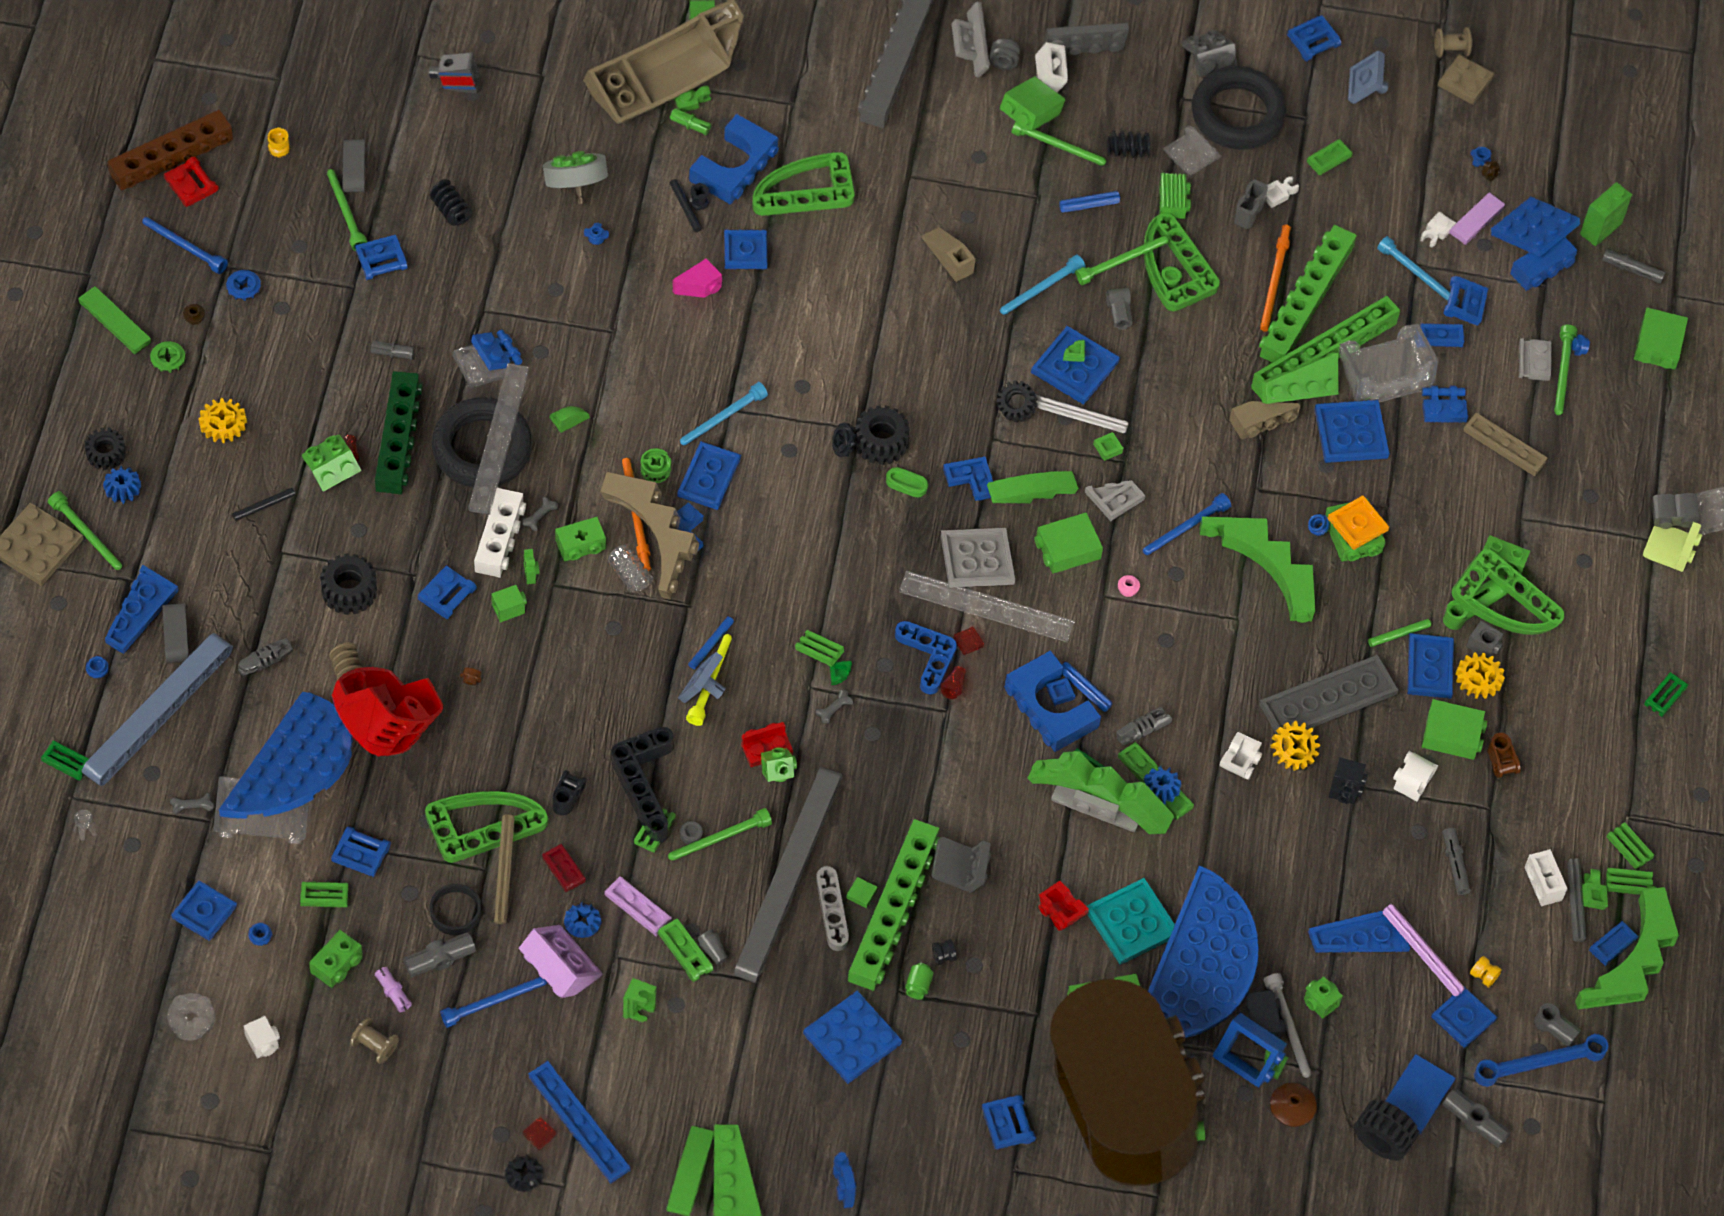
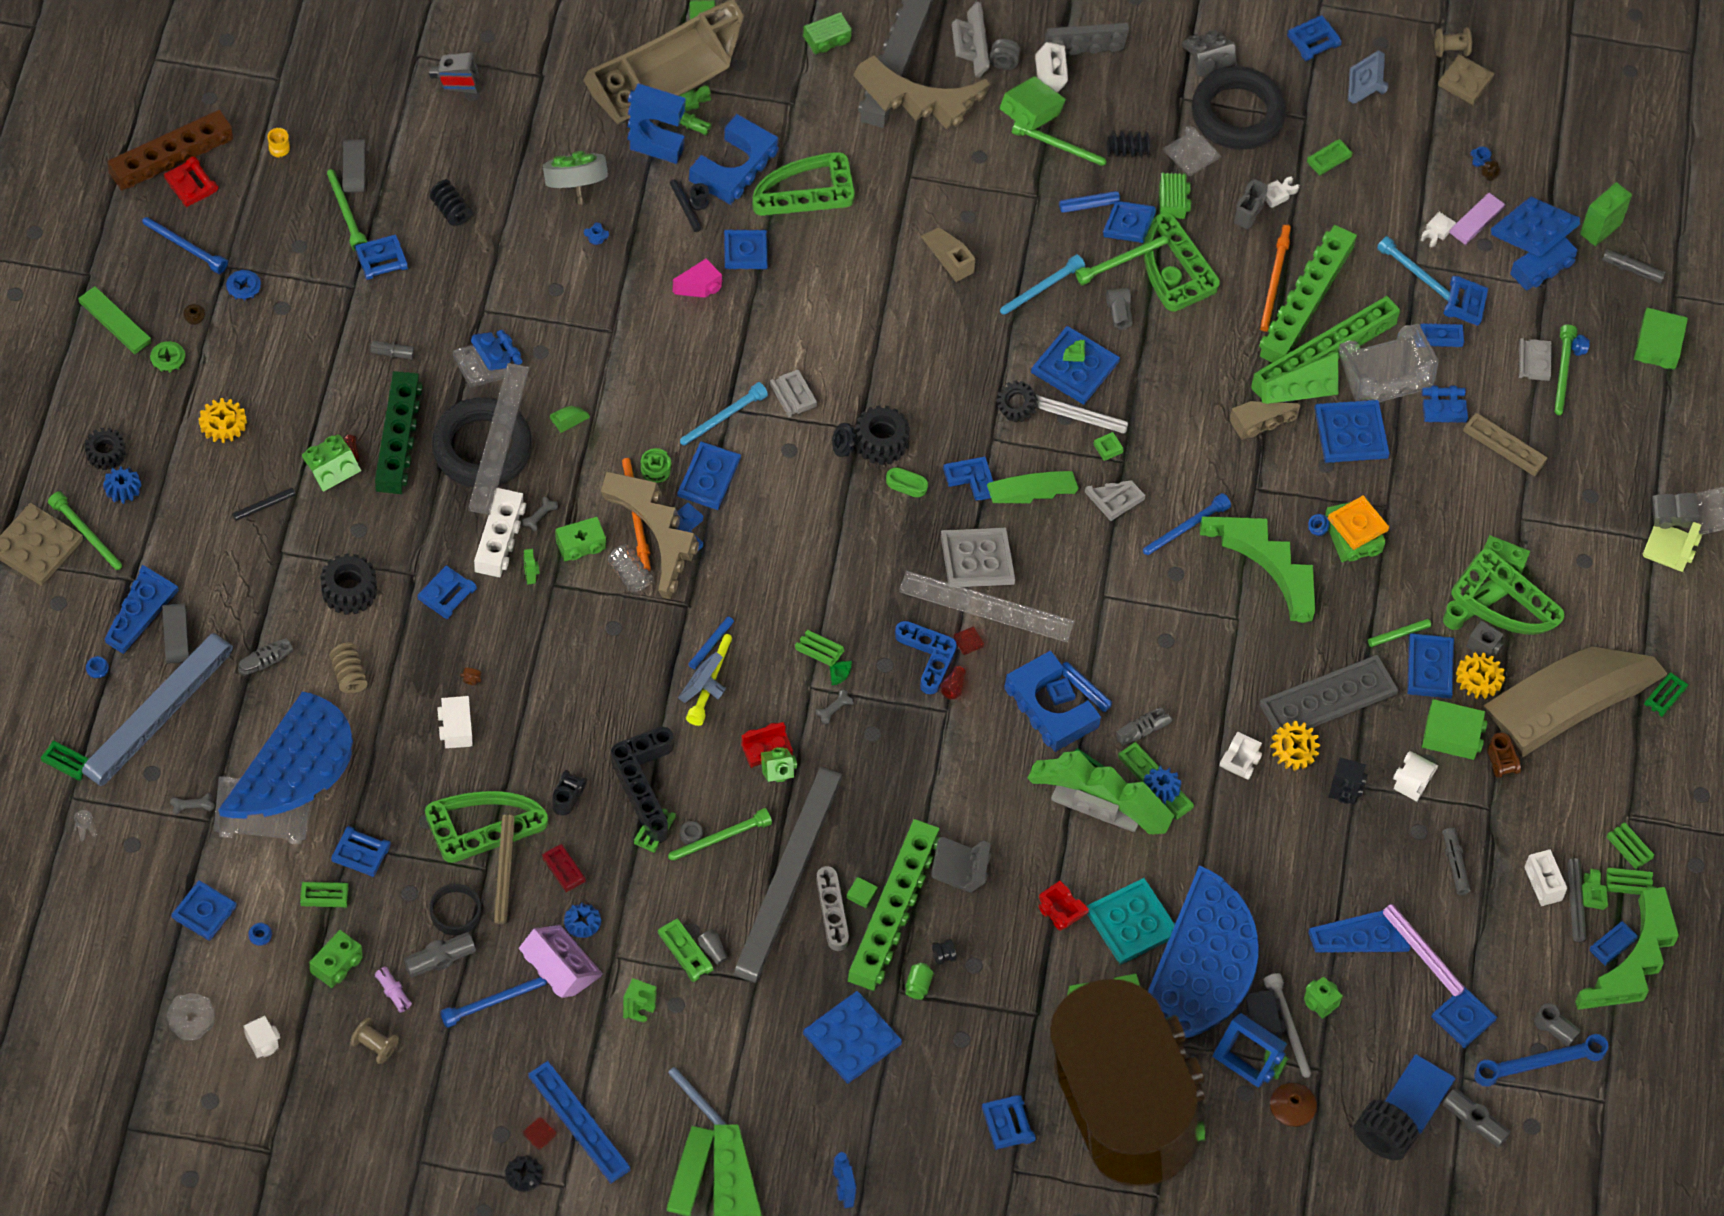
(375, 699): red piece -> none
(456, 722): none -> white brick
(508, 603): bright green brick -> none
(637, 905): lavender tile -> none
(643, 134): none -> blue arch
(696, 1097): none -> sand blue bar
(793, 393): none -> light grey plate
(827, 33): none -> bright green brick
(892, 90): none -> dark tan arch
(1068, 543): bright green brick -> none
(1128, 591): bright pink plate -> none
(1129, 221): none -> blue plate
(1485, 971): yellow wheel -> none
(1569, 694): none -> dark tan slope

